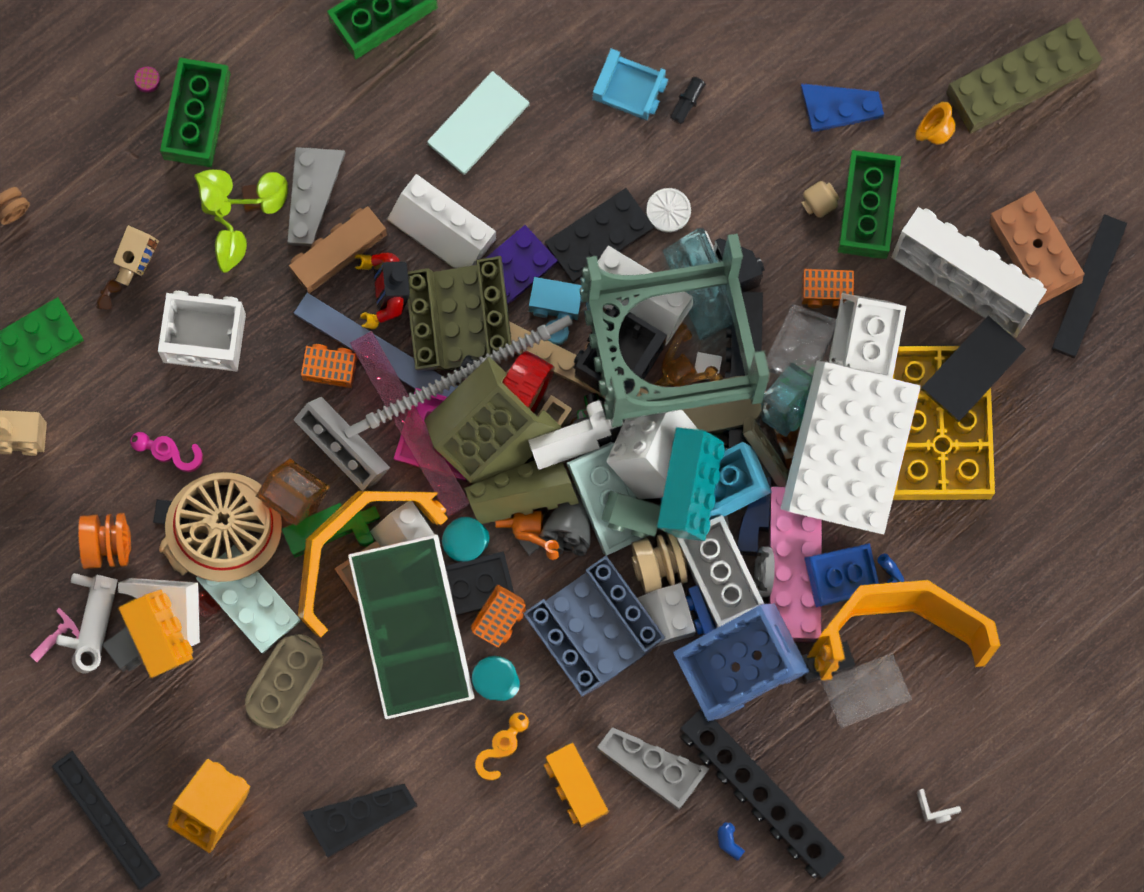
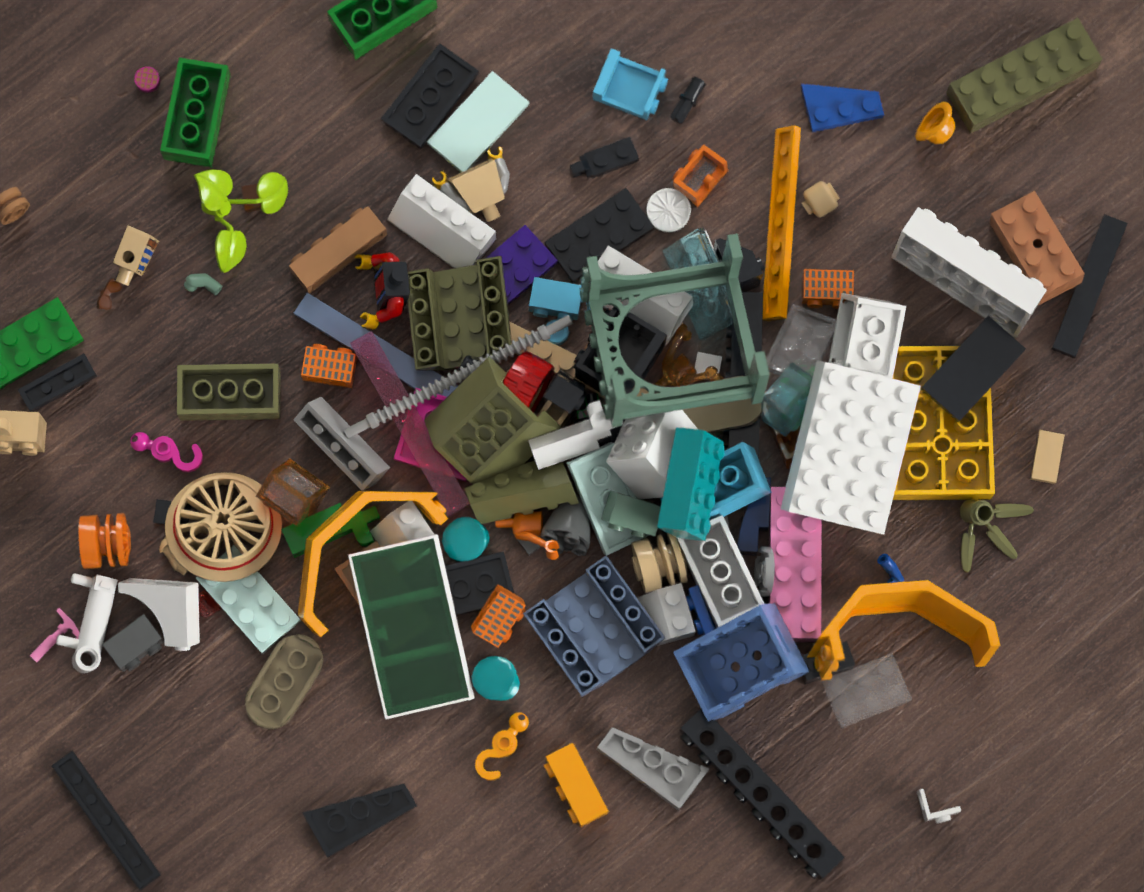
(57, 383): none -> black plate
(156, 632): light orange brick -> none
(202, 280): none -> sand green arm
(202, 331): white container -> none
(208, 805): light orange slope -> none
(228, 392): none -> olive brick
(311, 189): light grey wing -> none
(430, 96): none -> black plate
(479, 186): none -> tan torso
(566, 391): none -> black arch
(606, 159): none -> black hinge
(700, 174): none -> orange window
(726, 841): blue arm -> none
(765, 451): dark tan tile -> none
(781, 223): none -> light orange plate
(840, 573): blue tile -> none
(869, 204): green brick -> none
(981, 513): none -> olive plant
(1047, 457): none -> tan tile

